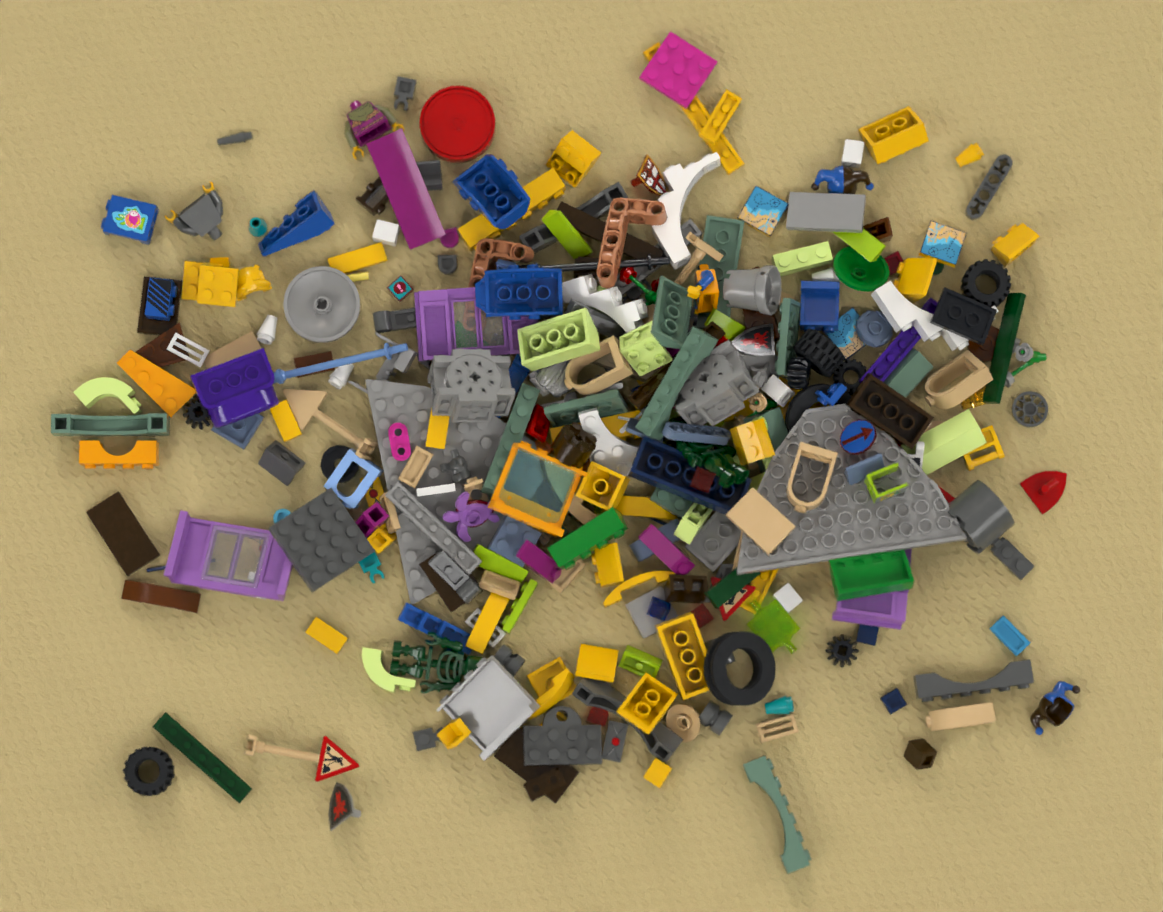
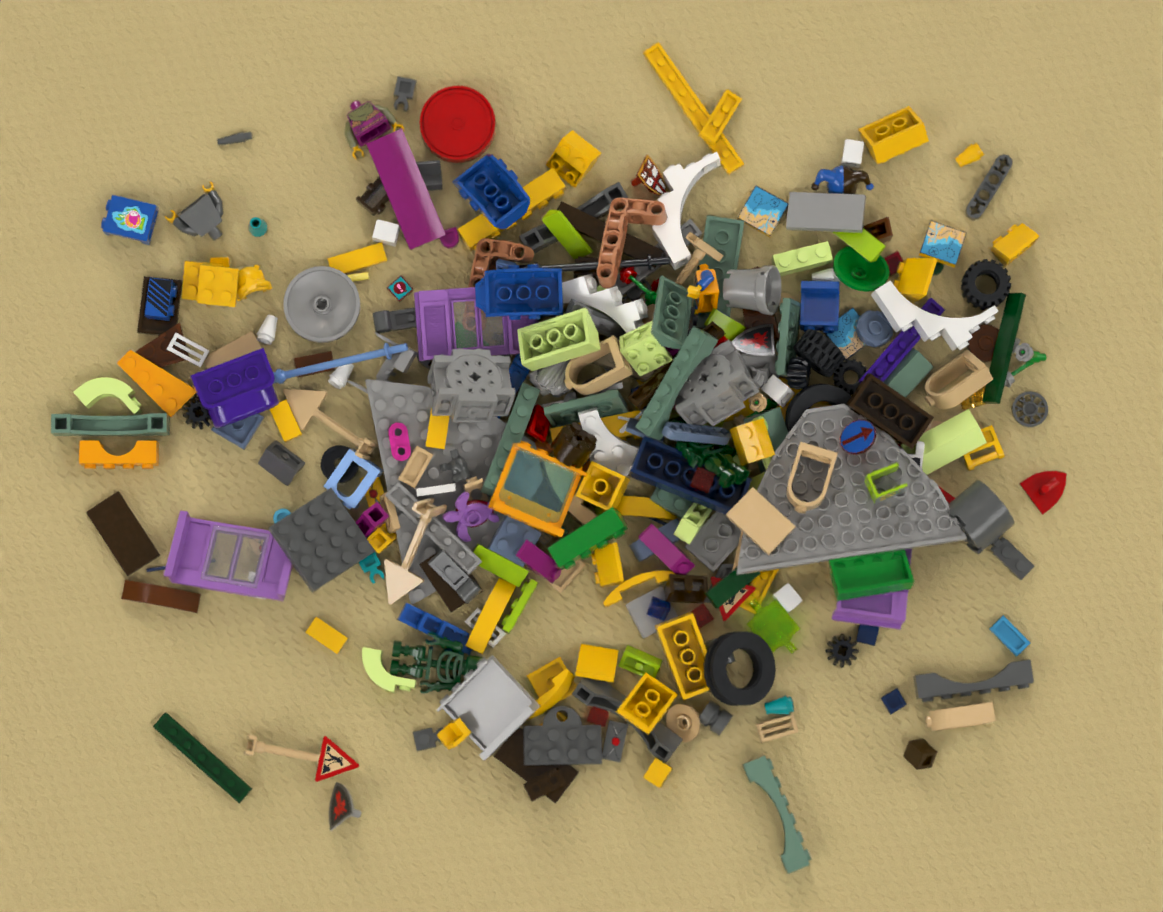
(132, 766): black tyre -> none
(304, 223): blue wedge -> none
(400, 578): none -> tan piece
(447, 264): dark grey tile -> none
(499, 584): tan tile -> none
(510, 662): dark grey wheel -> none
(678, 70): dark pink plate -> none
(834, 393): blue bracket -> none
(858, 471): sand blue slope -> none
(963, 316): black tile -> none
(1054, 706): dark brown piece -> none

